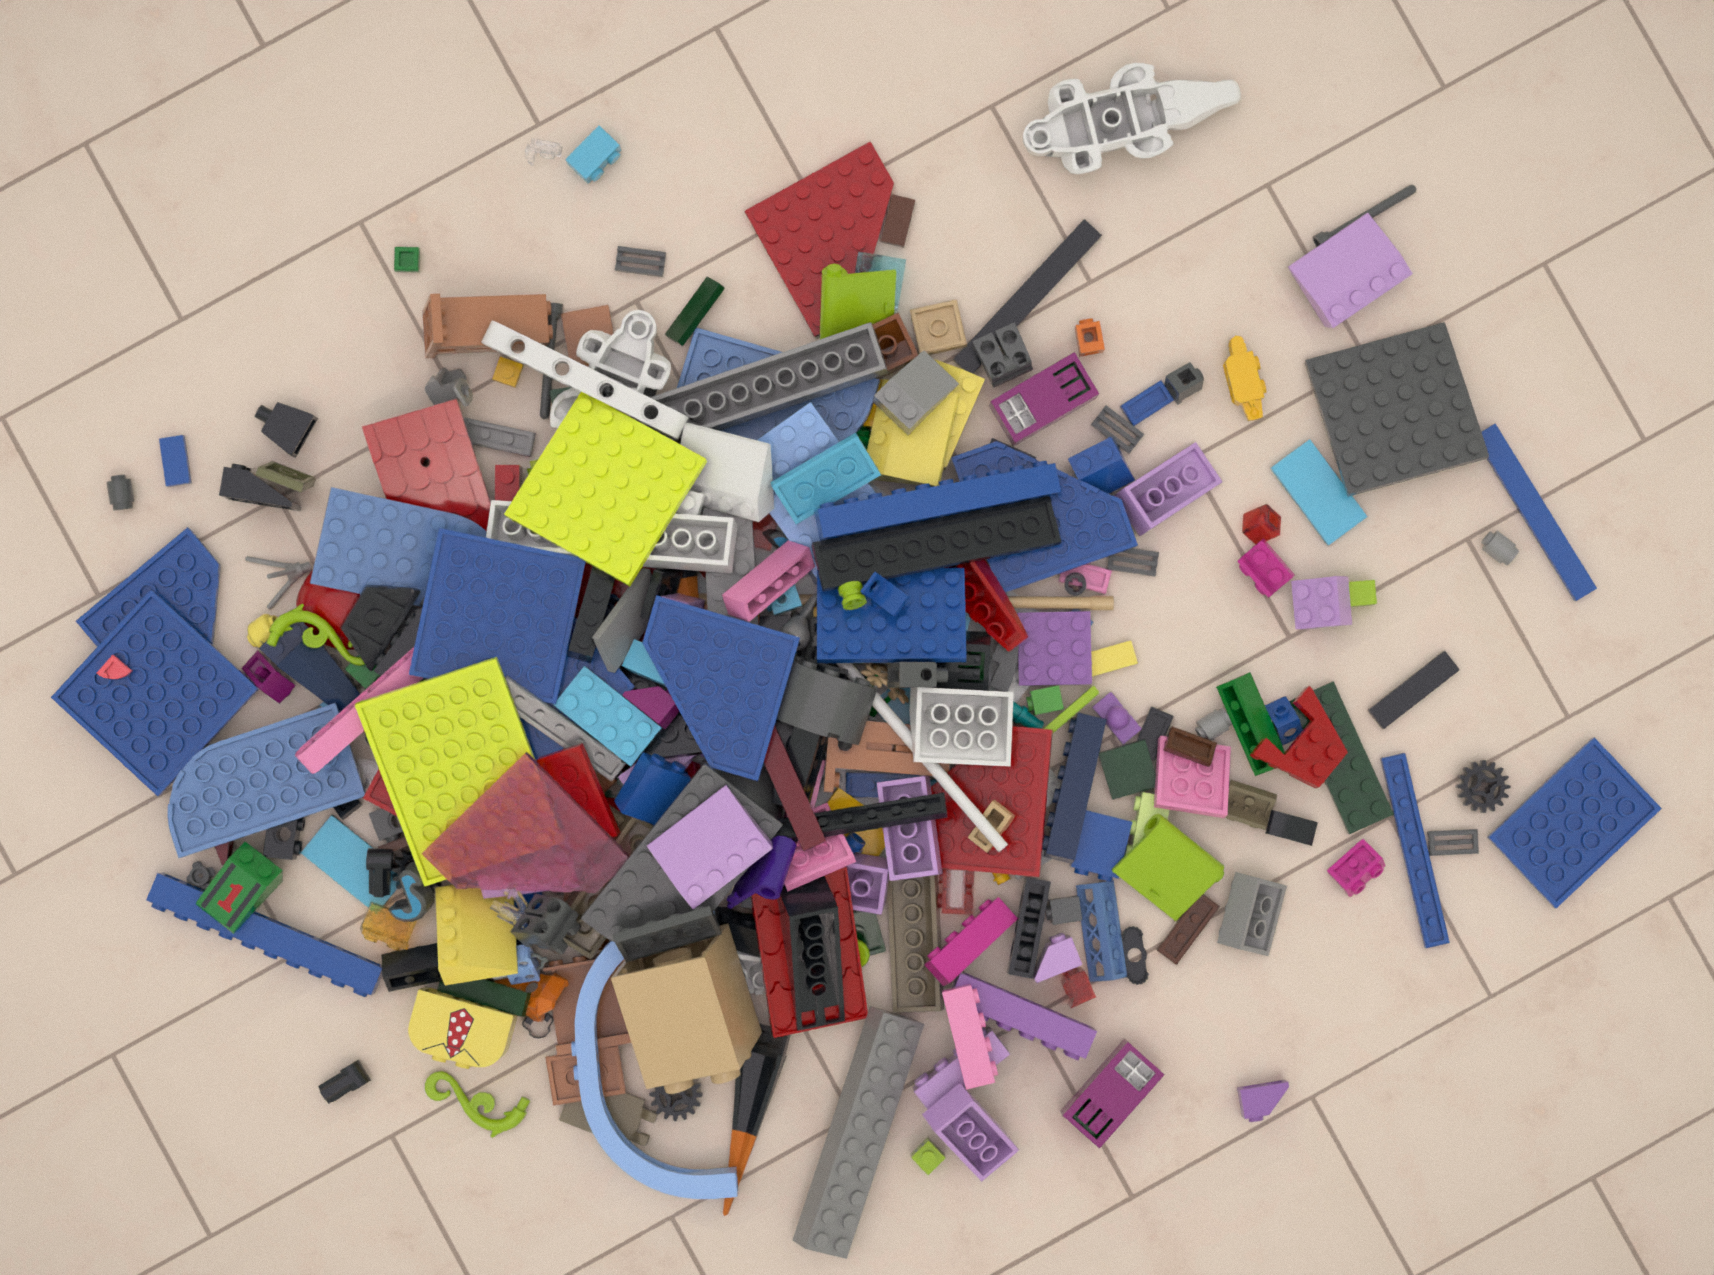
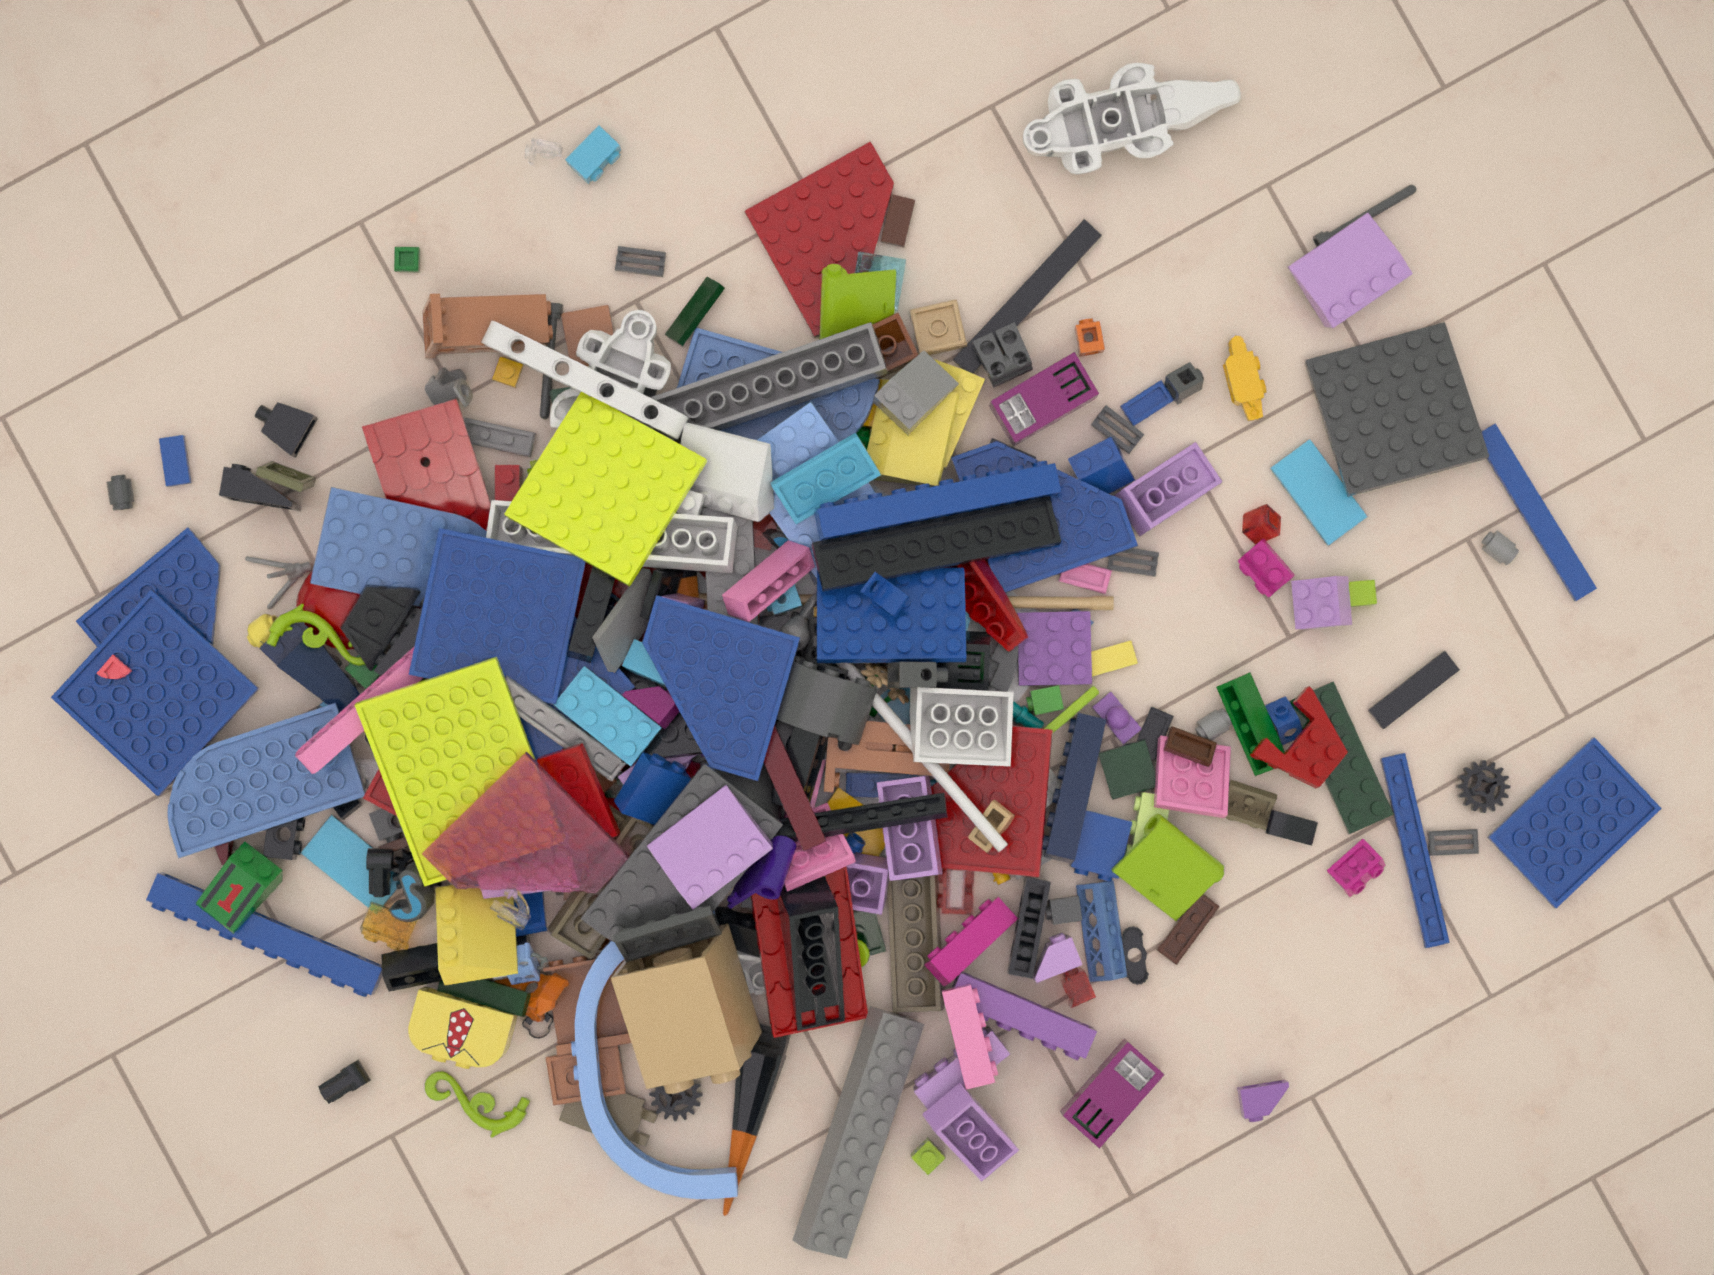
(193, 877): dark grey plate -> none
(268, 677): magenta slope -> none
(547, 924): dark grey hips -> none
(851, 595): lime wheel -> none
(1069, 589): black bush -> none
(1251, 914): light grey slope -> none

